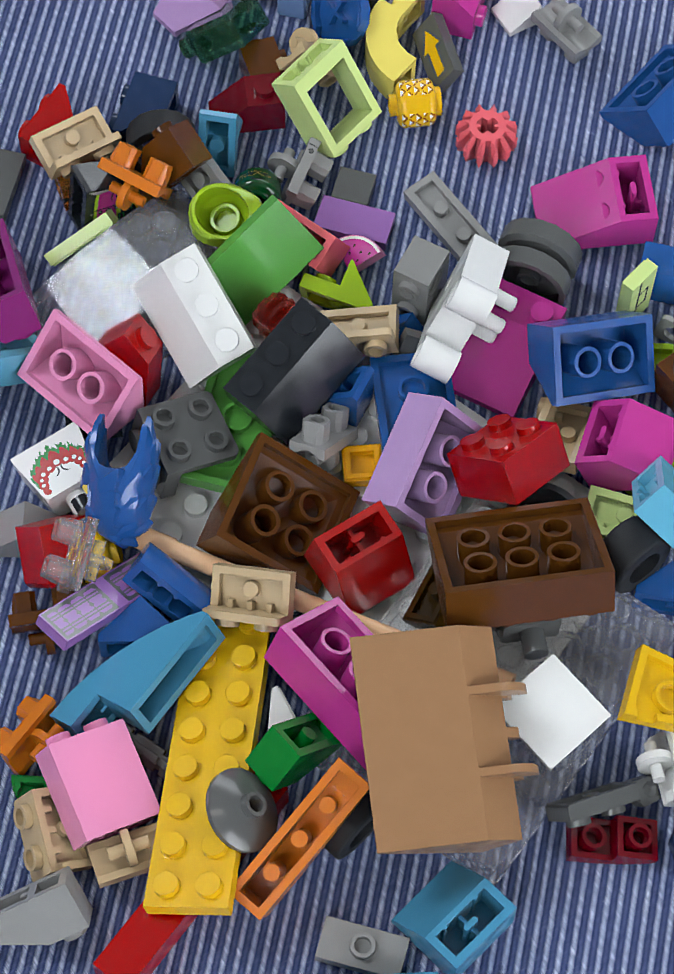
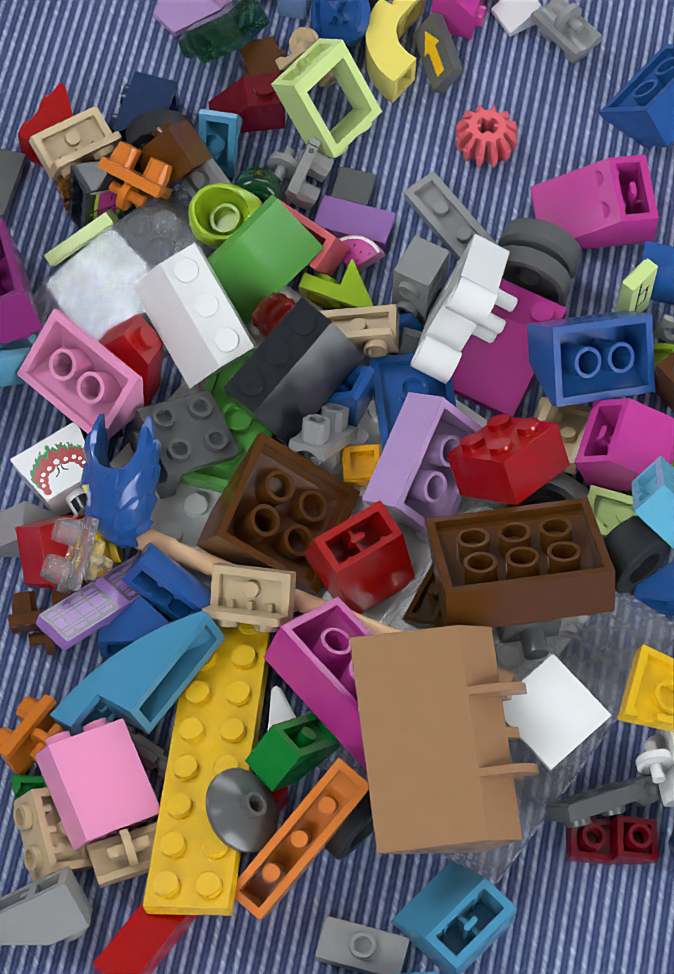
(415, 103): yellow head -> none

